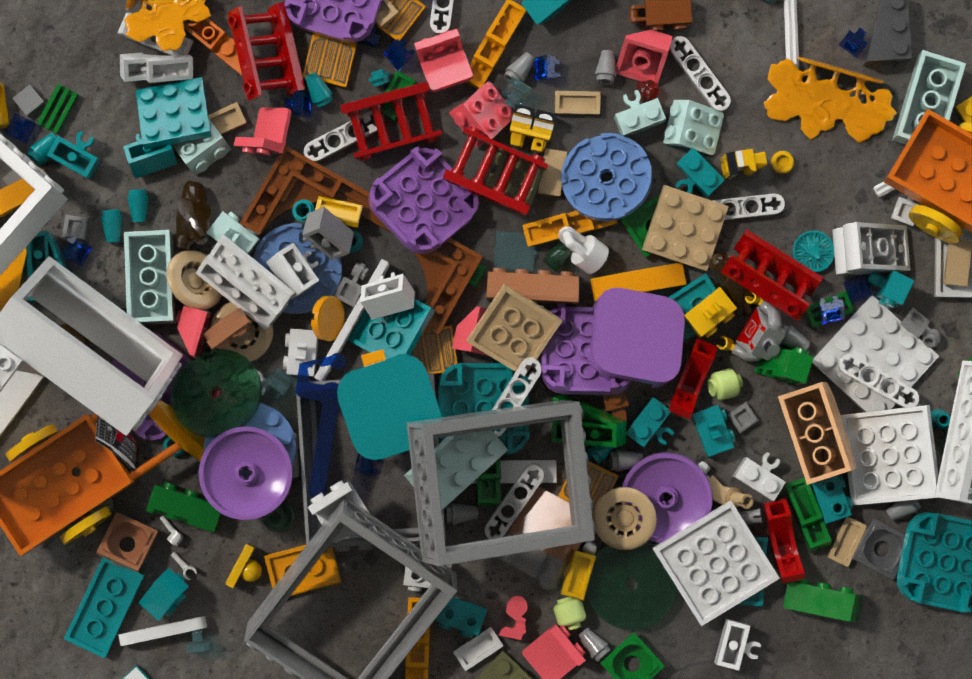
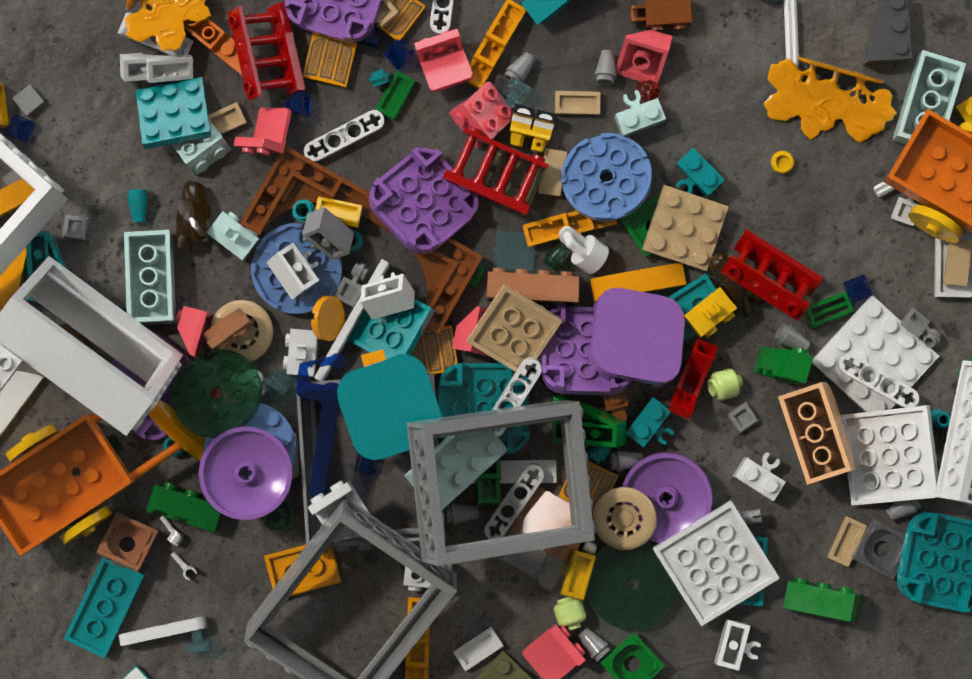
(39, 151): teal cone -> none
(41, 121): green tile -> none
(75, 156): teal brick -> none
(76, 251): clear blue tile -> none
(111, 224): teal cone -> none
(117, 442): sticker -> none
(149, 160): teal brick -> none
(164, 594): teal brick -> none
(187, 284): tan wheel -> none
(245, 282): white brick -> none
(245, 568): yellow tile -> none
(318, 90): teal cone -> none
(396, 97): red fence -> none
(462, 616): teal brick -> none
(515, 608): coral leg -> none
(546, 67): clear blue tile -> none
(693, 126): light aqua bracket -> none
(696, 76): white beam -> none
(713, 430): teal brick -> none
(723, 494): tan arm -> none
(741, 211): white beam -> none
(742, 161): yellow hips -> none
(760, 335): light grey torso -> none
(782, 541): red arch -> none
(808, 515): green slope -> none
(814, 250): teal wheel -> none
(831, 311): clear blue tile -> none
(832, 499): teal brick -> none
(854, 42): clear blue tile -> none
(870, 249): white brick -> none
(892, 288): teal brick -> none

